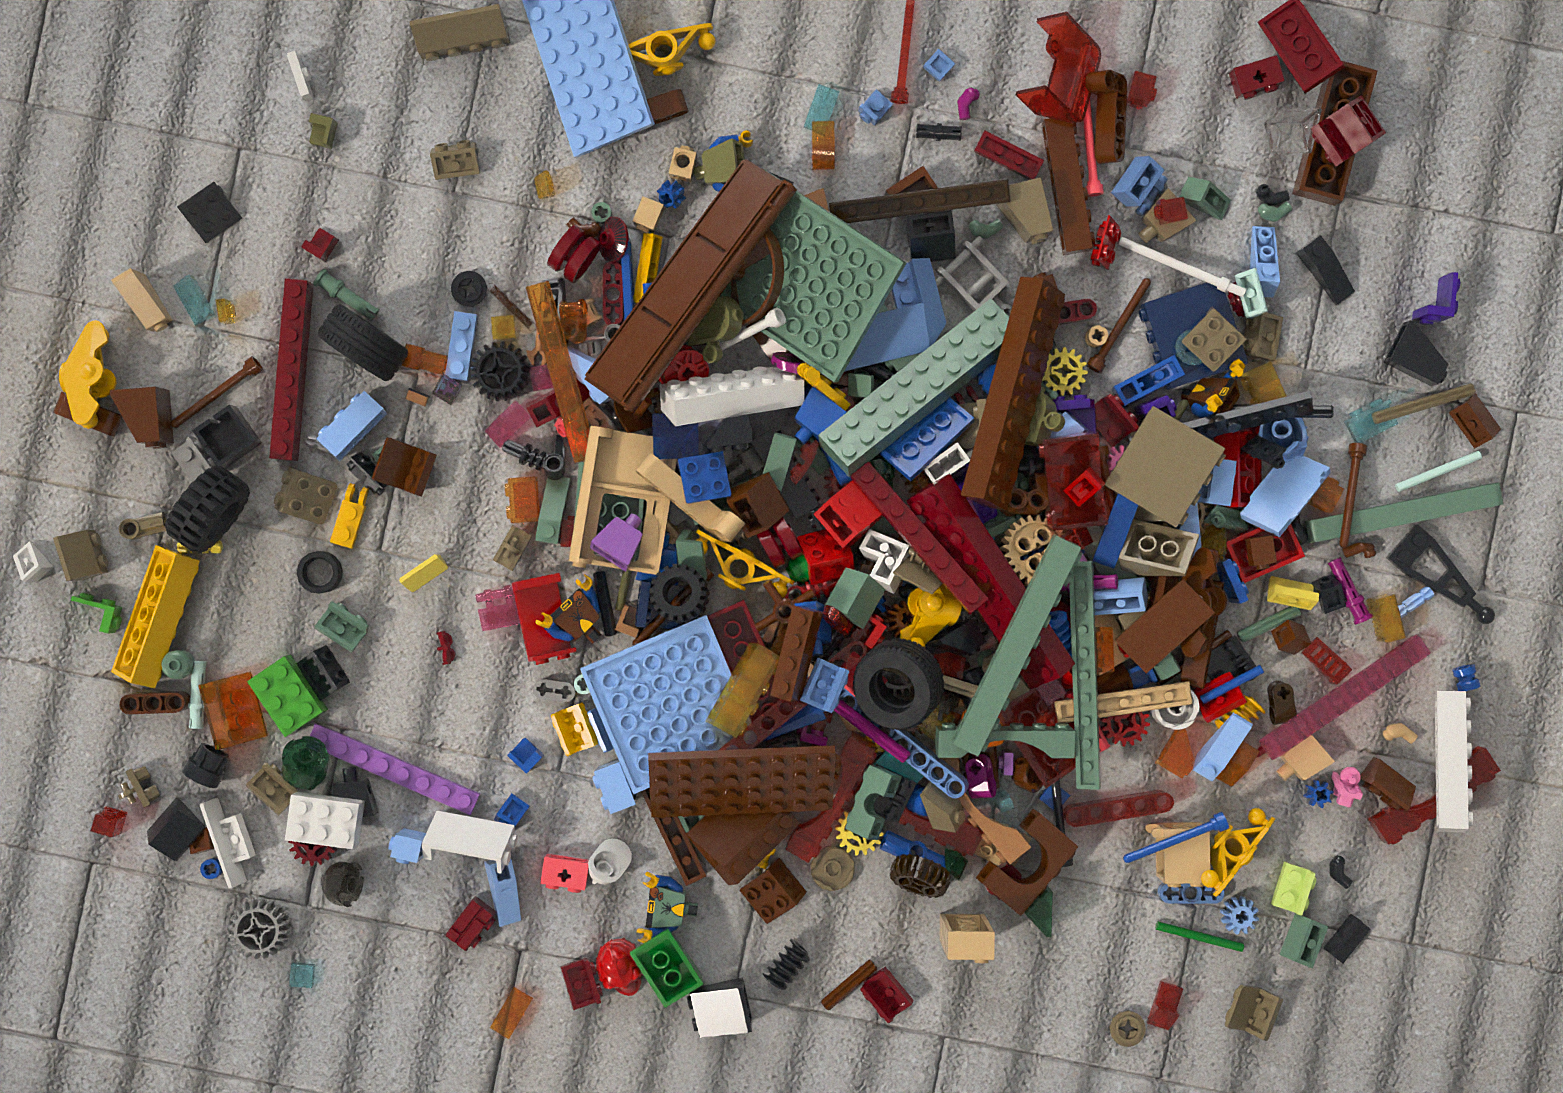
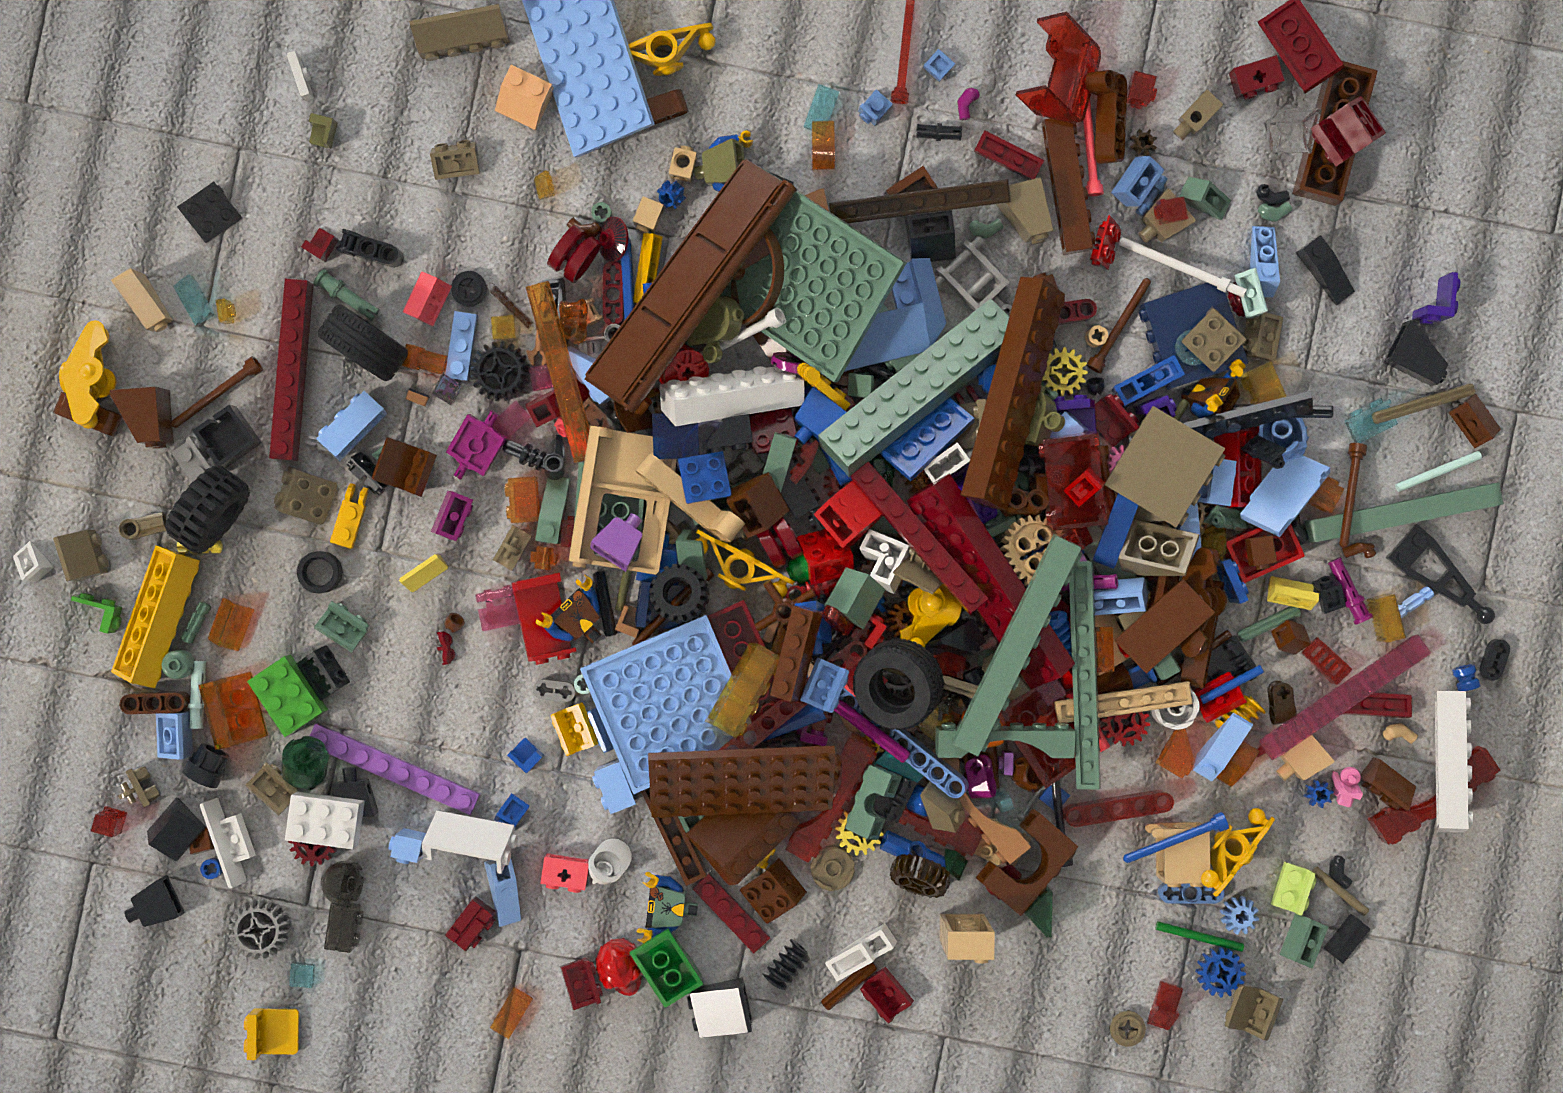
(155, 904): none -> black torso
(174, 735): none -> light blue slope
(195, 622): none -> sand green axle
(230, 624): none -> clear orange panel
(271, 1032): none -> yellow bracket
(342, 928): none -> clear smoke brick
(356, 244): none -> black piece
(427, 298): none -> coral hinge
(451, 620): none -> reddish brown hinge
(452, 516): none -> magenta brick
(476, 444): none -> magenta plate
(523, 97): none -> light nougat slope
(544, 558): none -> clear orange gear
(731, 913): none -> dark red plate
(767, 423): none -> dark red bracket
(861, 952): none -> white slope
(1095, 385): none -> black hinge
(1149, 140): none -> dark brown gear
(1203, 108): none -> dark tan torso
(1229, 970): none -> blue gear
(1338, 889): none -> dark tan bar
(1383, 706): none -> dark red plate
(1489, 658): none -> black beam

